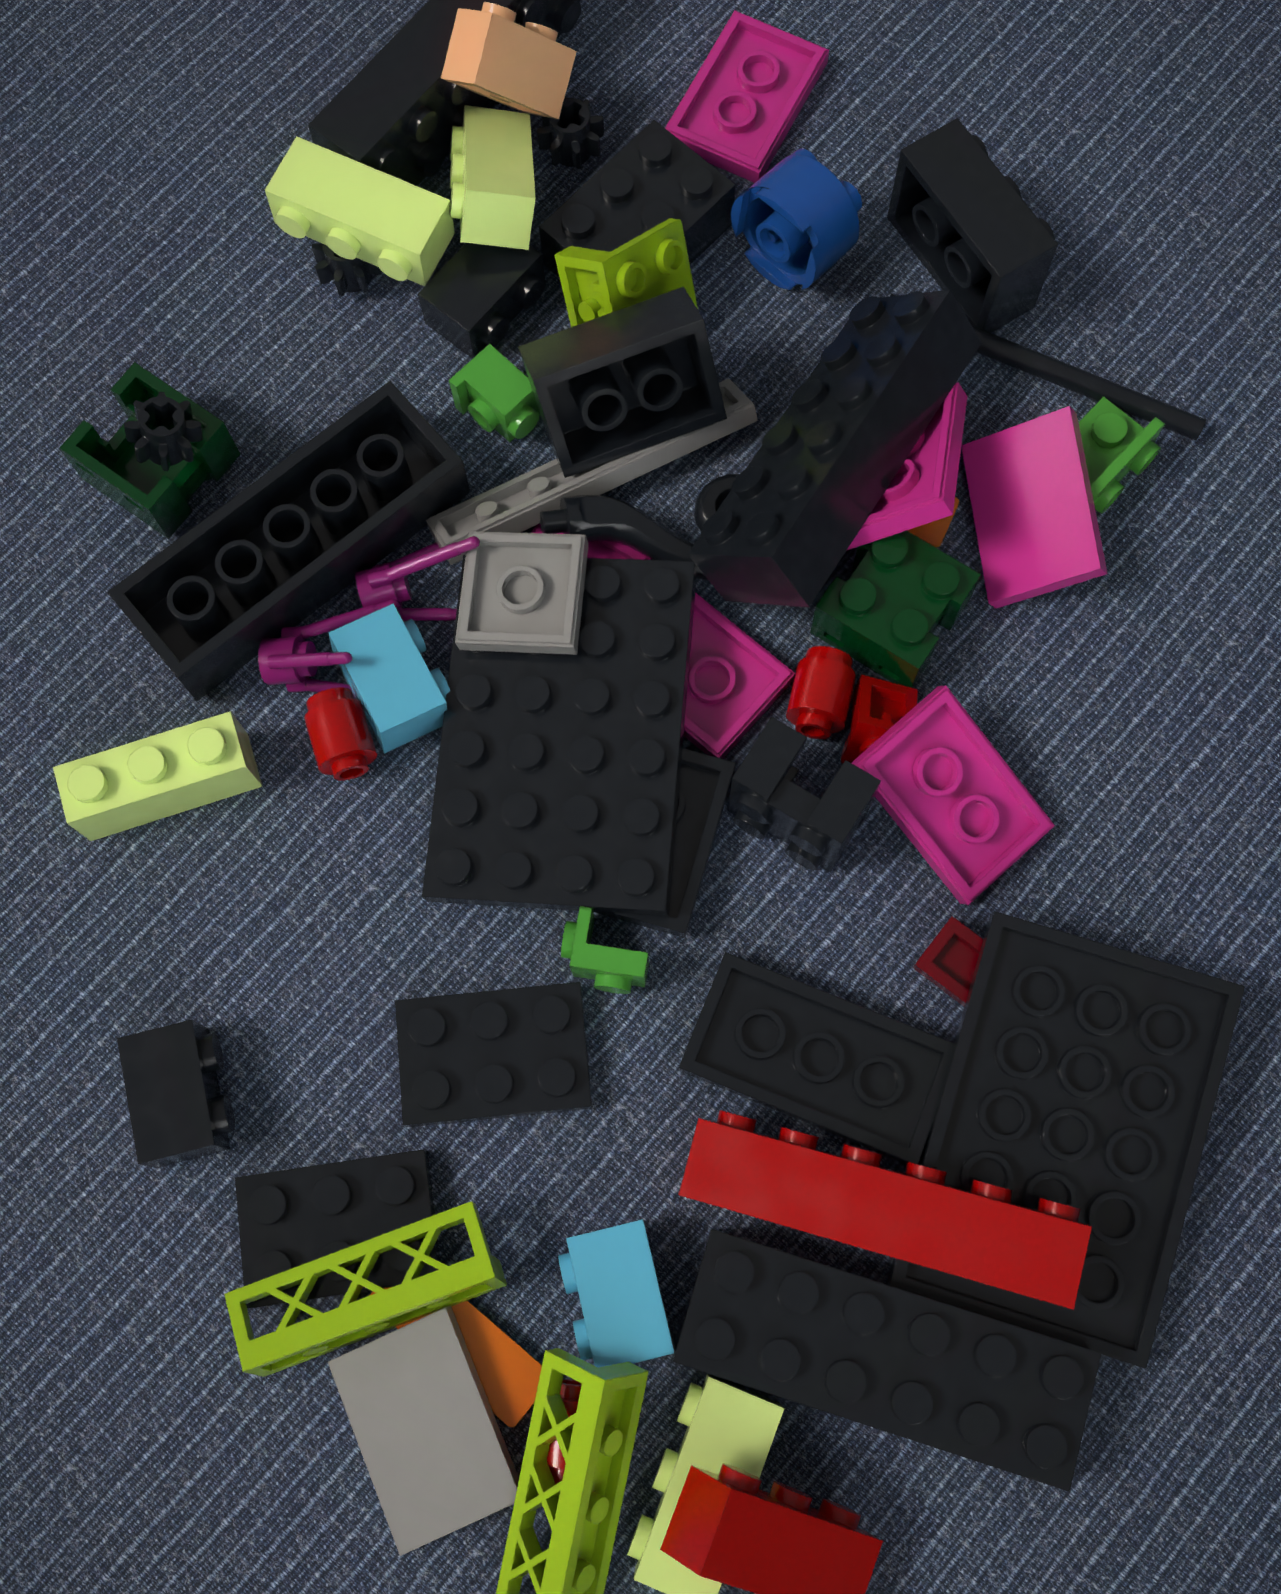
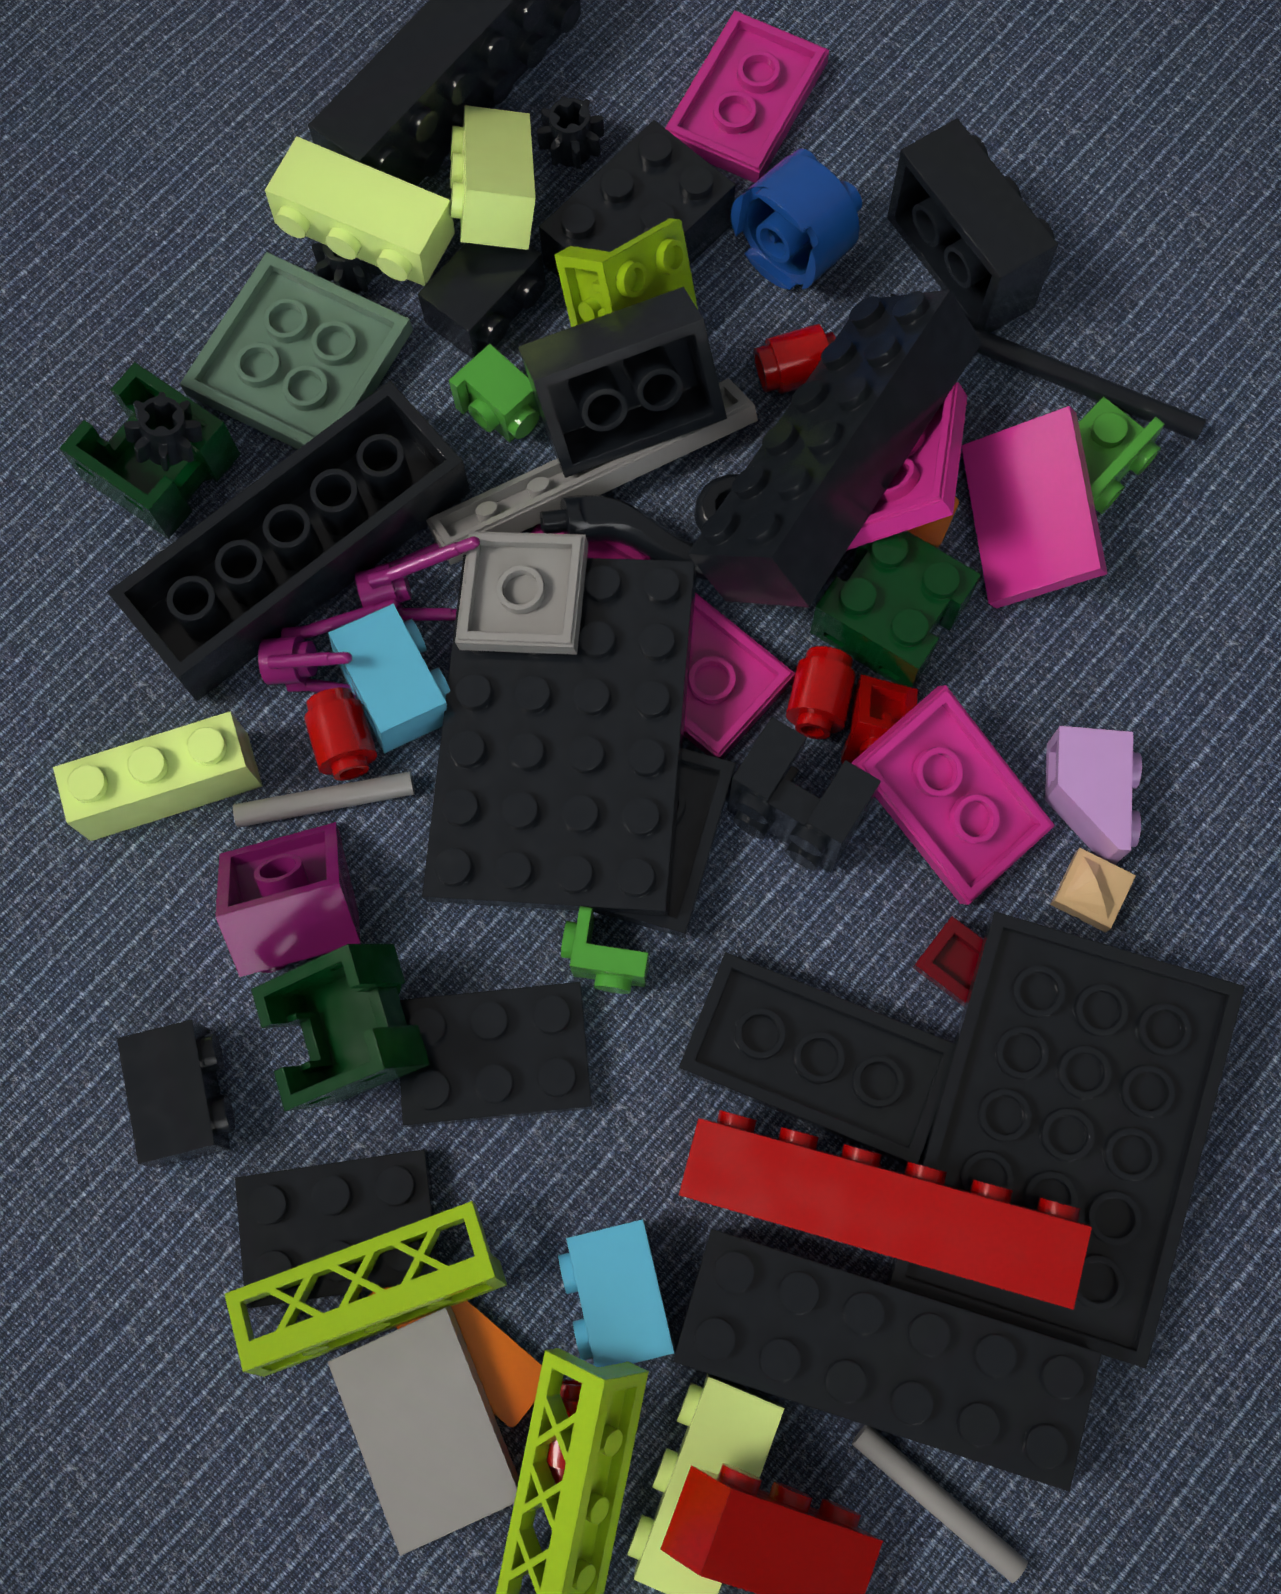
(286, 900): none -> magenta slope
(295, 353): none -> sand green plate
(323, 799): none -> light grey bar
(348, 1024): none -> dark green piece
(508, 60): light nougat brick -> none
(790, 358): none -> red brick
(940, 1503): none -> light grey bar
(1092, 786): none -> lavender slope
(1093, 890): none -> tan tile

